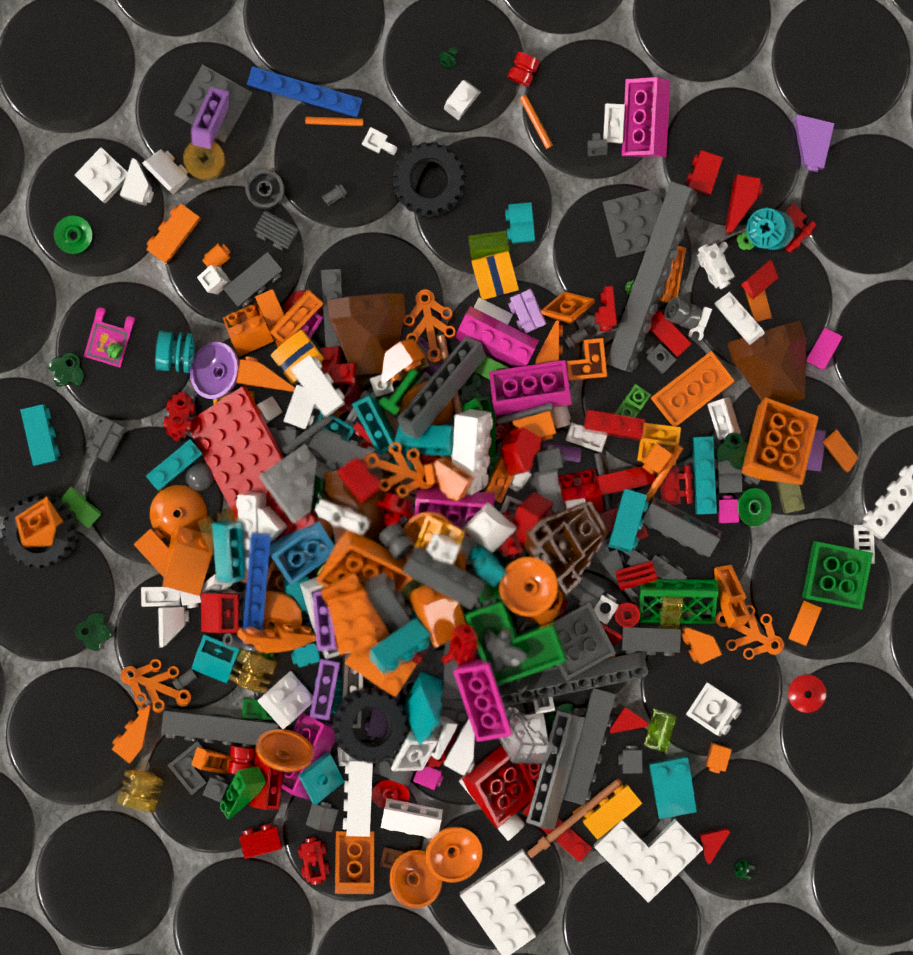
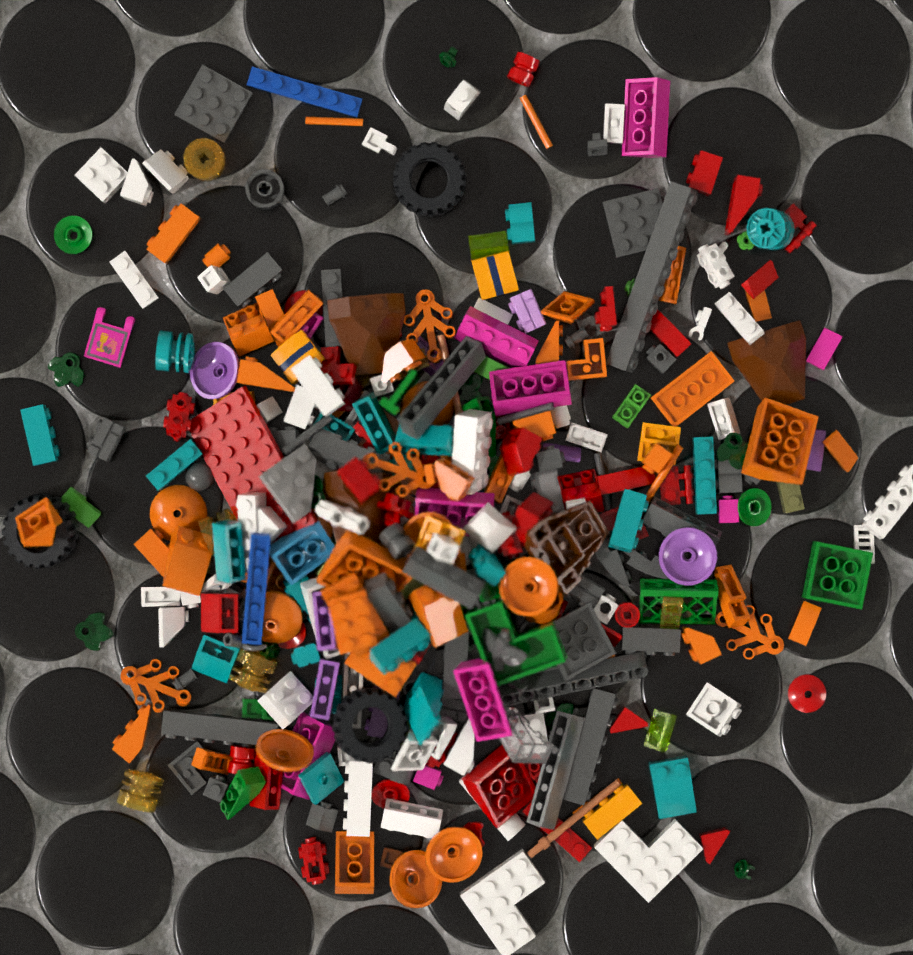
(115, 350): bright green plate -> none
(134, 279): none -> white plate
(210, 118): medium lavender brick -> none
(260, 841): red brick -> none
(276, 230): dark grey brick -> none
(282, 639): orange slope -> none
(462, 645): red brick -> none
(476, 828): none -> red piece
(613, 425): red brick -> none
(631, 759): dark grey brick -> none
(635, 572): red tile -> none
(682, 313): dark grey wheel -> none
(685, 570): none -> medium lavender dish
(718, 758): orange brick -> none
(813, 141): medium lavender slope -> none

